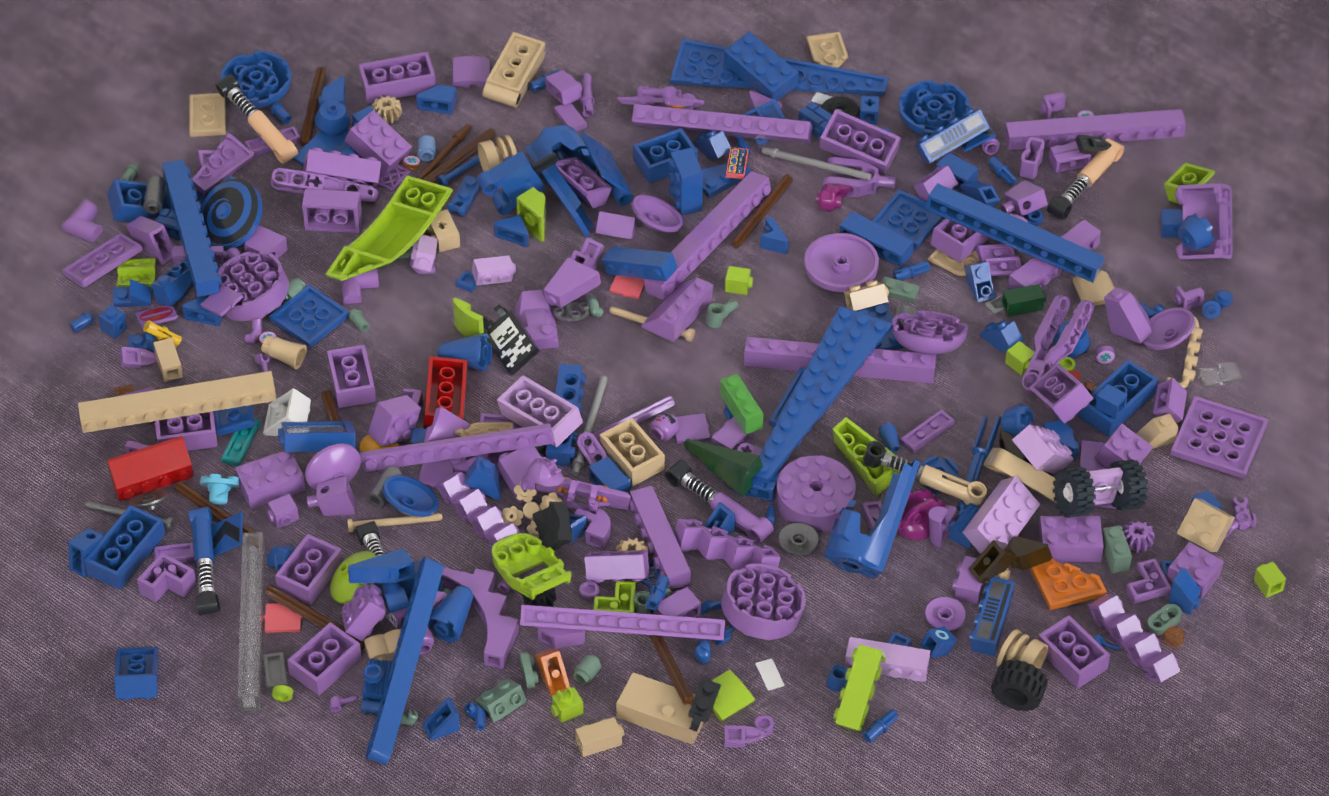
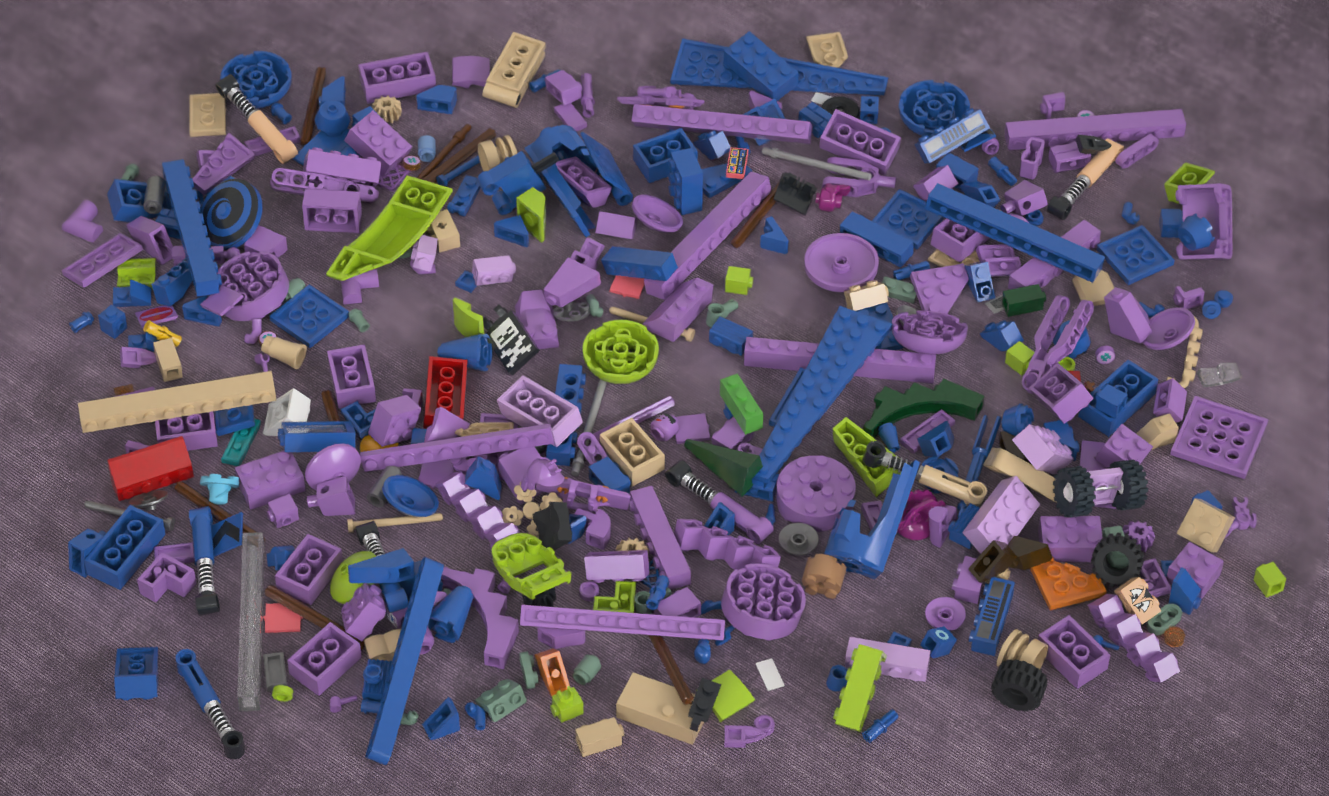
(209, 702): none -> piece
(359, 418): none -> blue brick
(608, 355): none -> lime brick
(729, 335): none -> blue brick
(794, 193): none -> black hinge
(823, 575): none -> medium nougat brick
(918, 400): none -> dark green arch
(937, 440): none -> blue slope
(939, 287): none -> medium lavender plate
(1121, 544): none -> black tyre
(1128, 215): none -> blue arm
(1135, 255): none -> blue plate
(1137, 151): none -> medium lavender beam
(1138, 599): none -> light nougat brick

